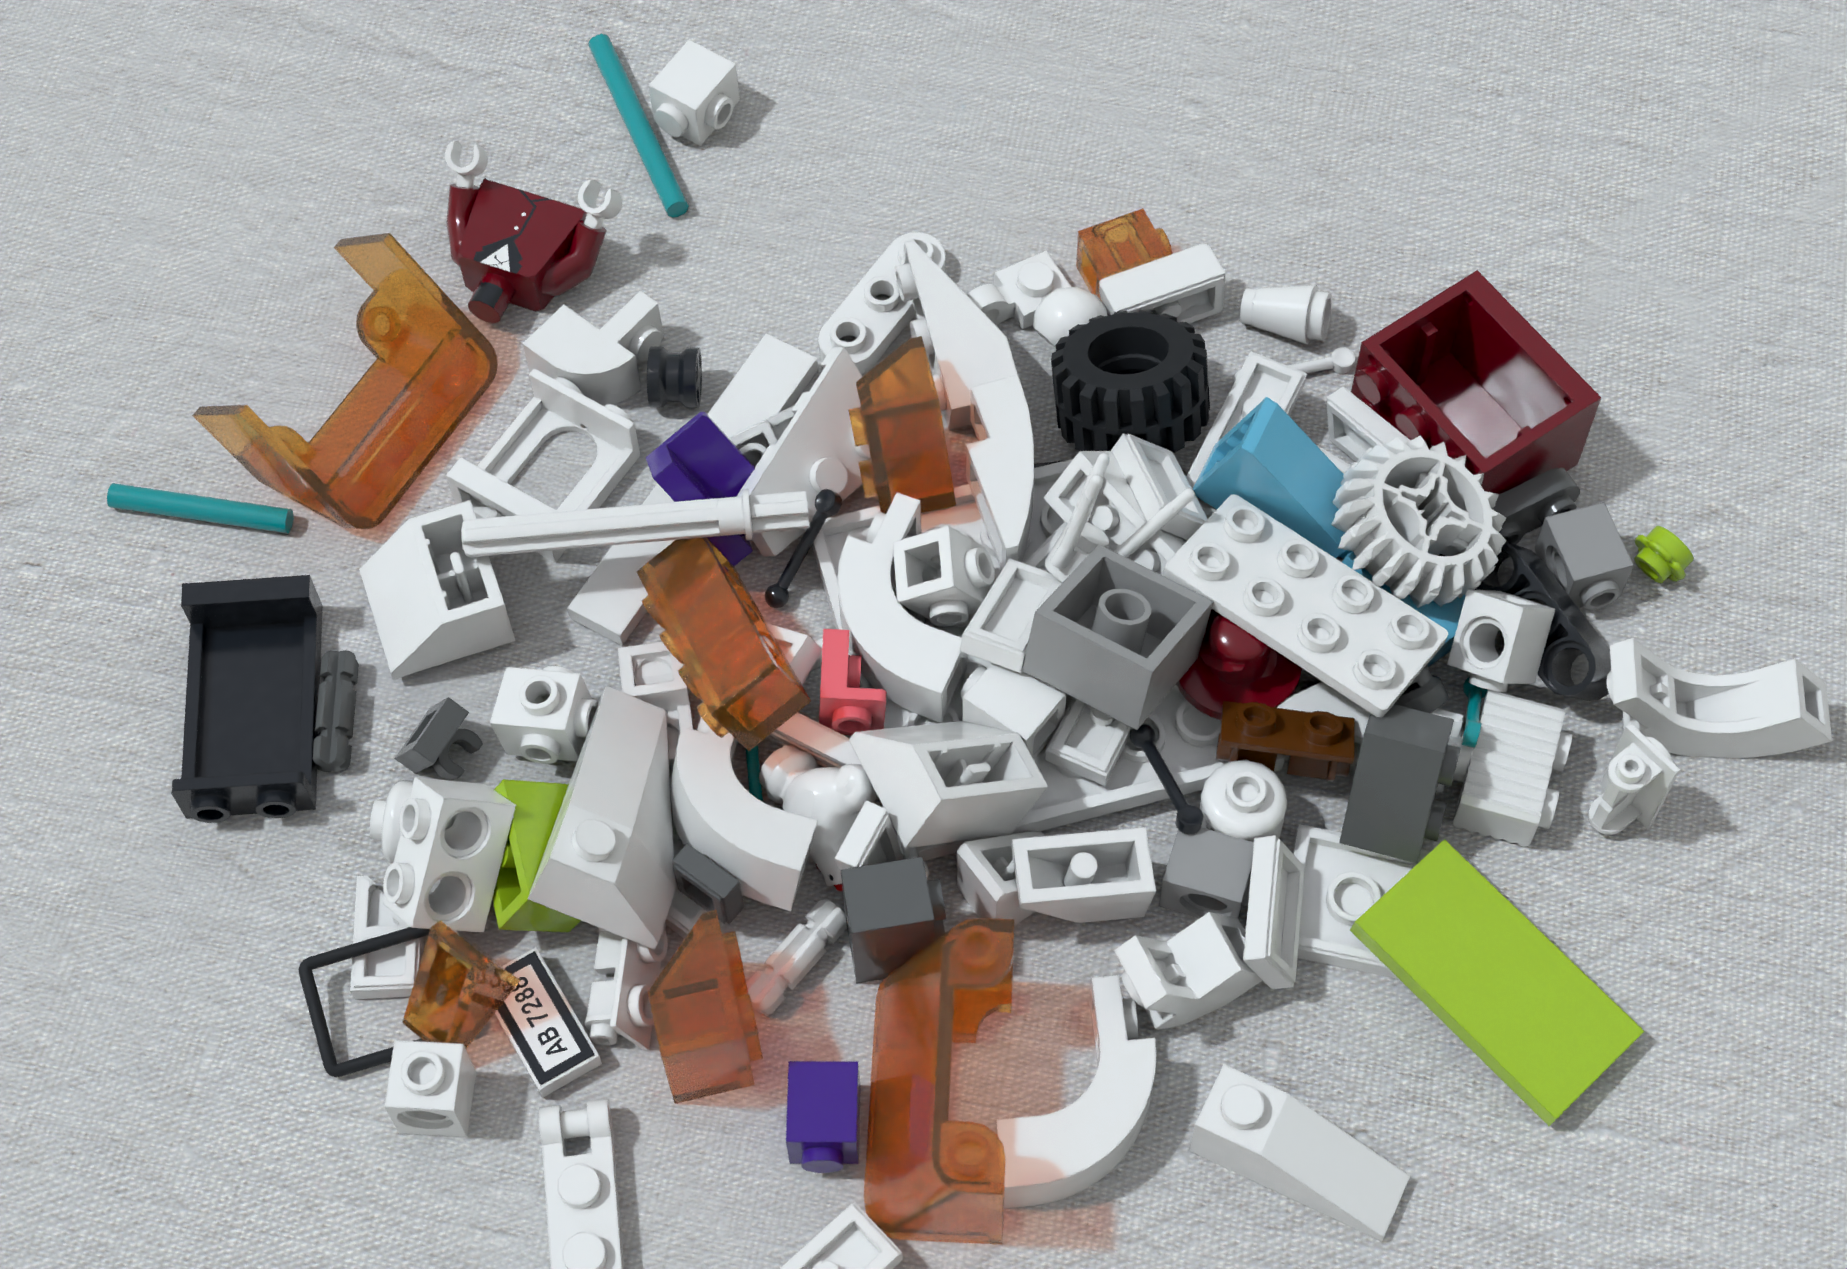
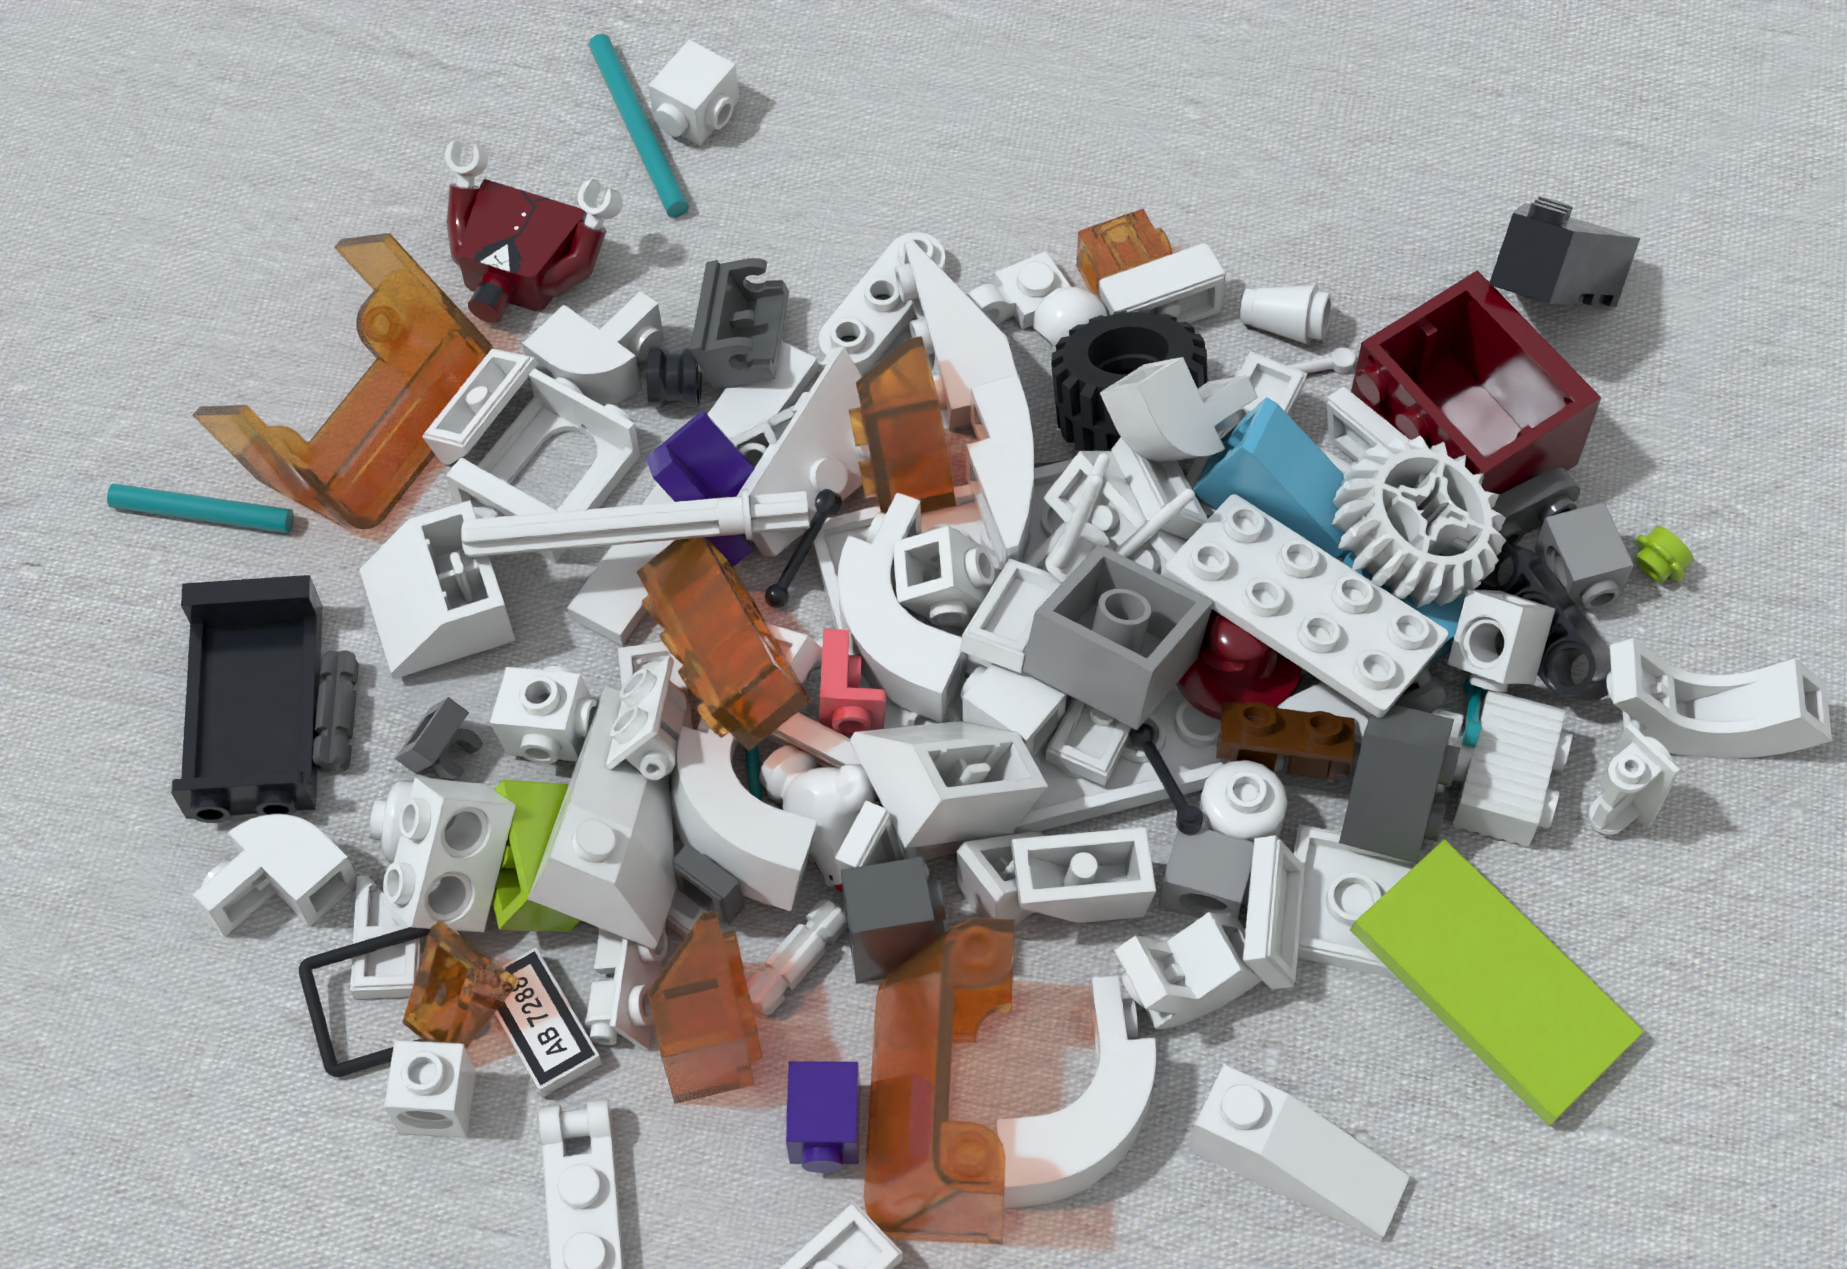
(277, 857): none -> white brick
(477, 404): none -> white slope
(648, 722): none -> white hinge
(738, 324): none -> dark grey hinge
(1168, 417): none -> white brick
(1562, 257): none -> black wedge

